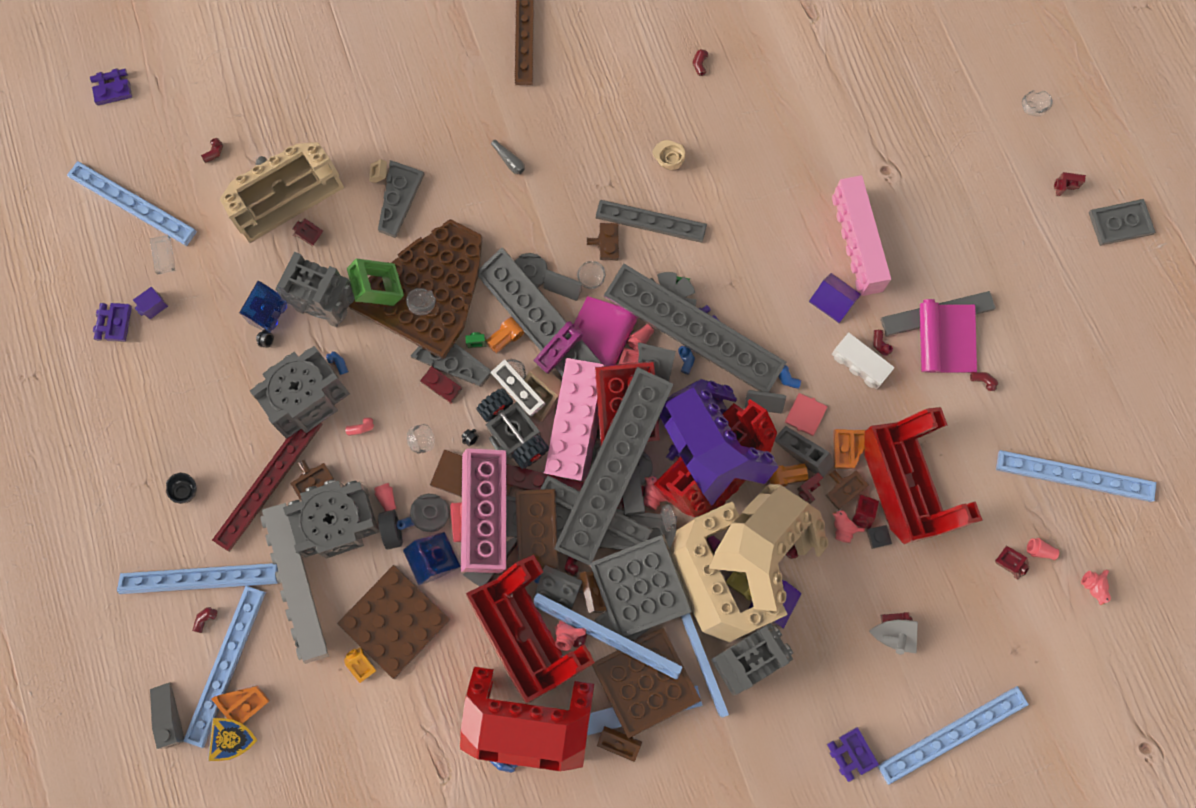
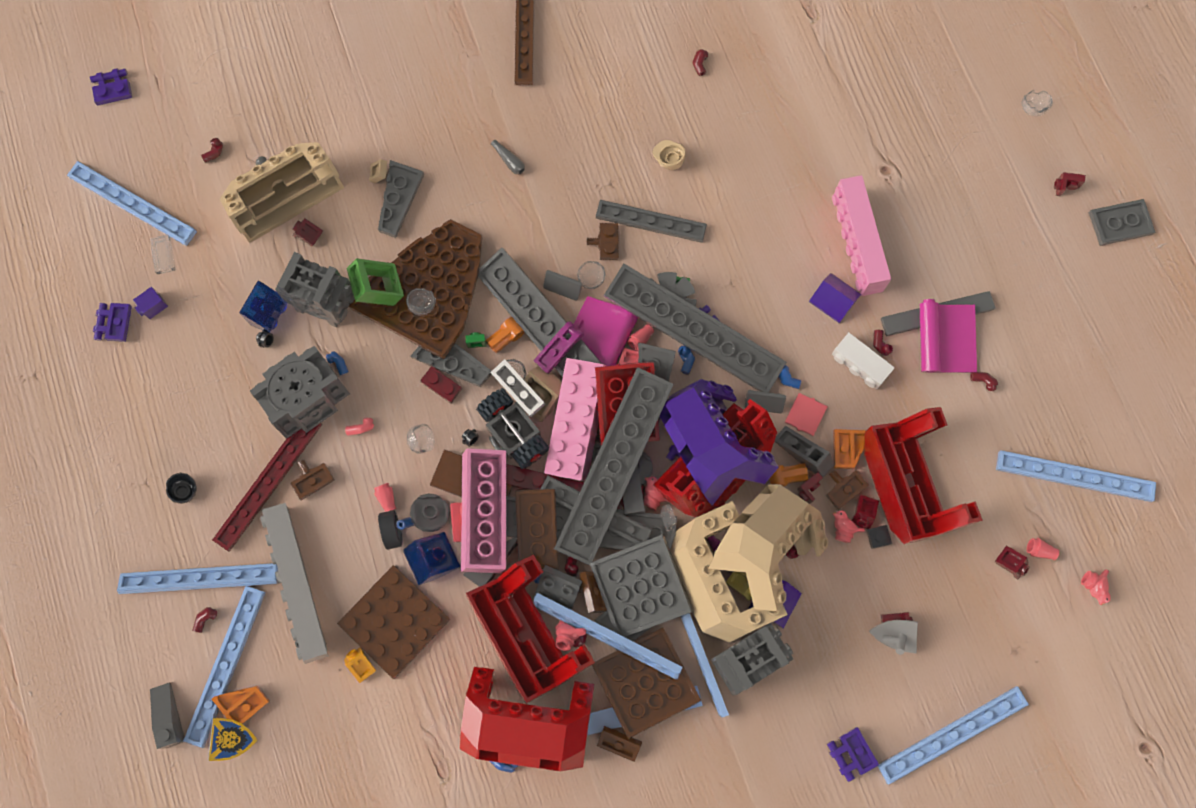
(331, 519): dark grey piece -> none
(533, 267): dark grey tile -> none

